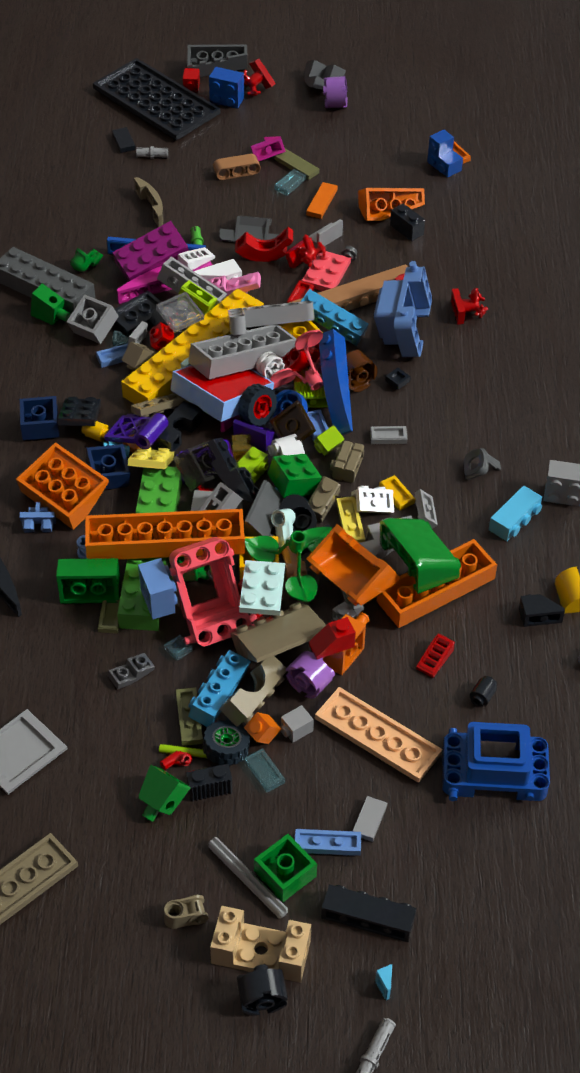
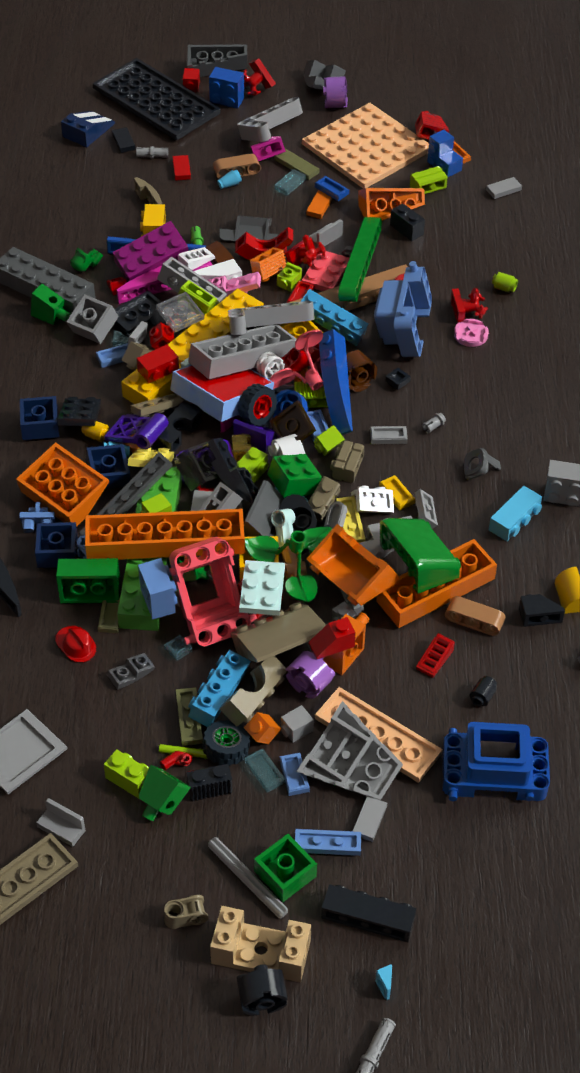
(55, 542): none -> dark blue brick
(61, 823): none -> light grey panel
(76, 643): none -> red piece
(85, 127): none -> dark blue slope
(115, 283): none -> red slope
(125, 772): none -> lime brick
(136, 486): none -> dark grey tile
(152, 217): none -> yellow brick
(156, 504): none -> lime brick
(157, 363): none -> red brick
(181, 167): none -> red tile
(220, 252): none -> reddish brown slope
(230, 179): none -> medium azure cone
(257, 127): none -> light grey beam
(268, 263): none -> orange brick
(289, 277): none -> lime brick
(295, 782): none -> medium blue tile
(332, 188): none -> blue tile
(336, 514): none -> light grey tile
(351, 757): none -> light grey wedge
(360, 259): none -> green beam
(366, 145): none -> light nougat plate
(429, 124): none -> red torso
(430, 179): none -> lime brick
(434, 422): none -> light grey pin
(471, 333): none -> bright pink tile
(475, 615): none -> medium nougat beam
(504, 187): none -> light grey tile
(504, 282): none -> lime brick

